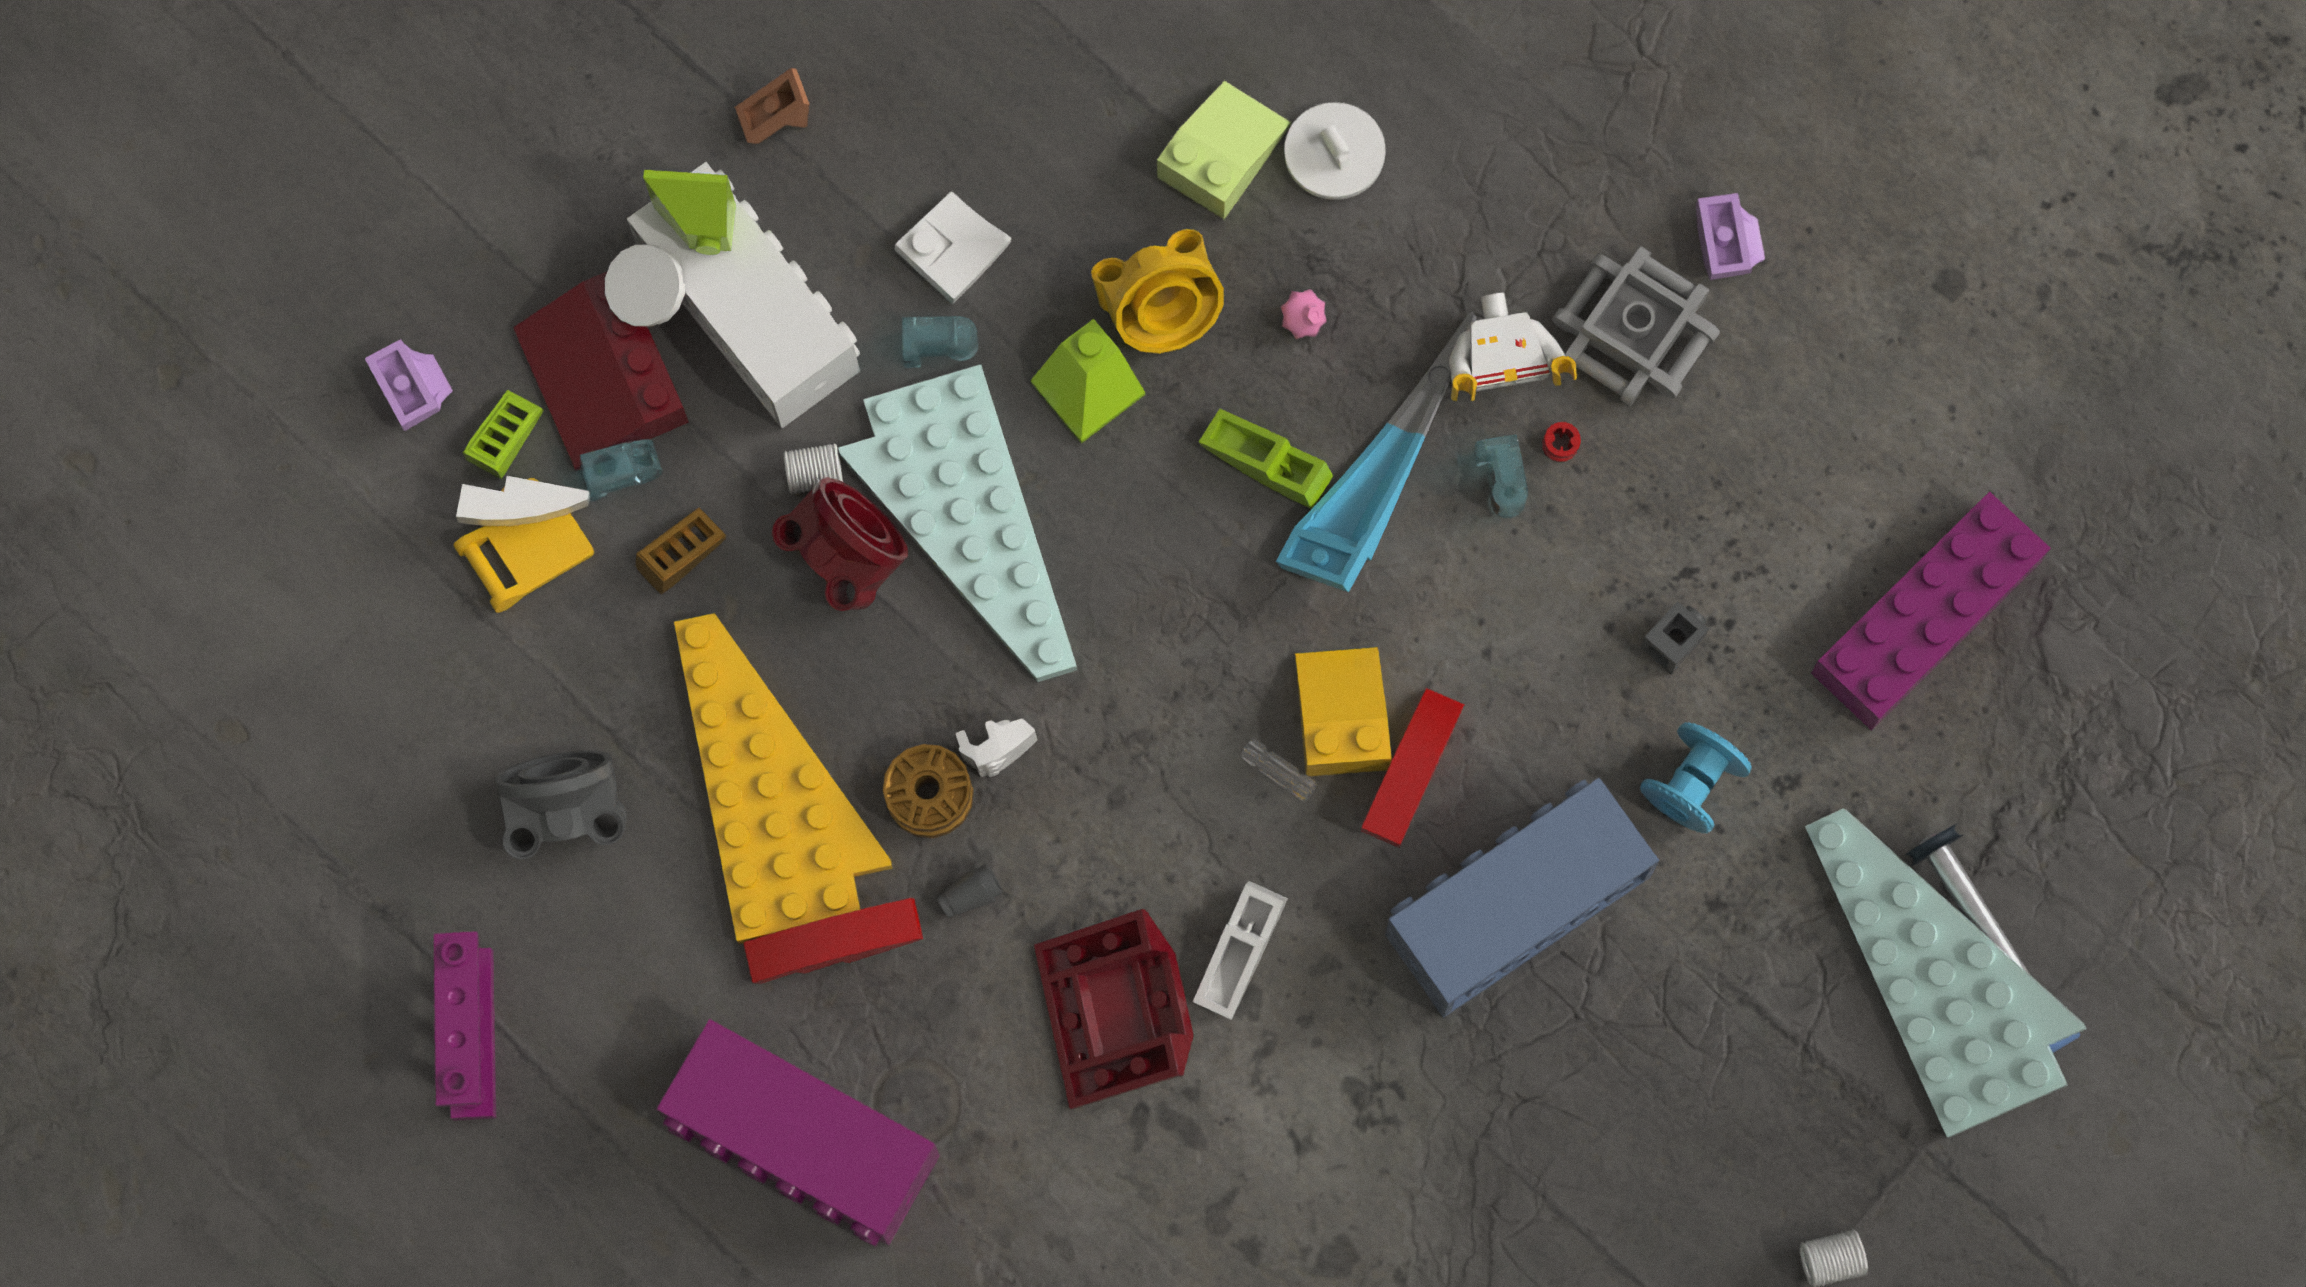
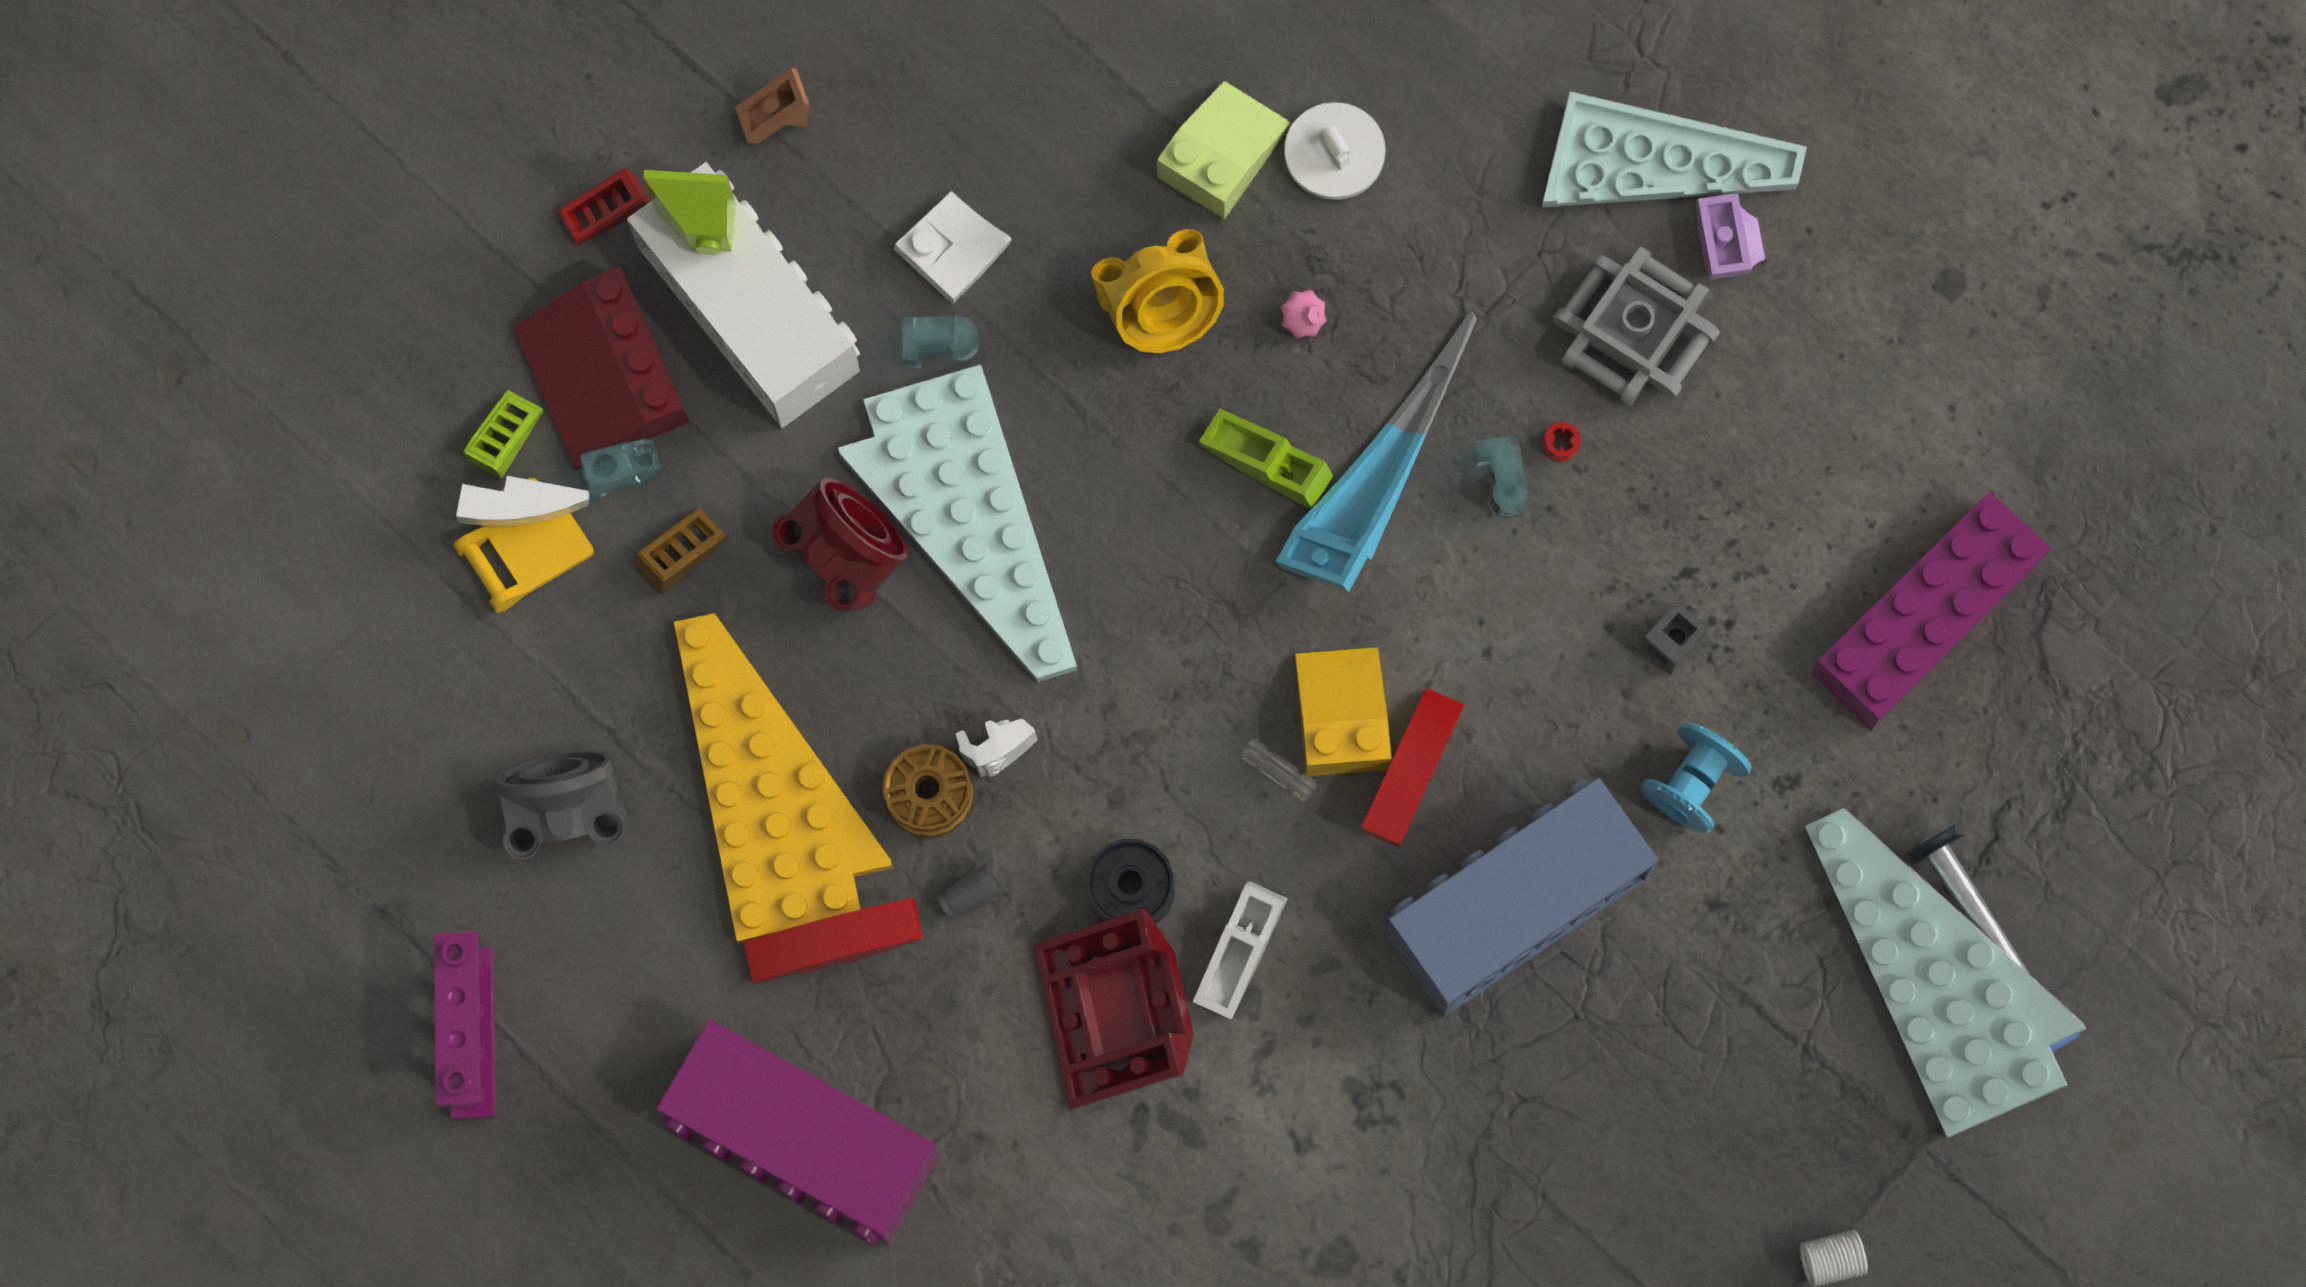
(409, 382): lavender slope -> none
(598, 195): none -> red slope
(644, 285): white tile -> none
(810, 465): white piece -> none
(1087, 381): lime slope -> none
(1124, 860): none -> black wheel
(1505, 351): white torso -> none
(1640, 154): none -> light aqua wing

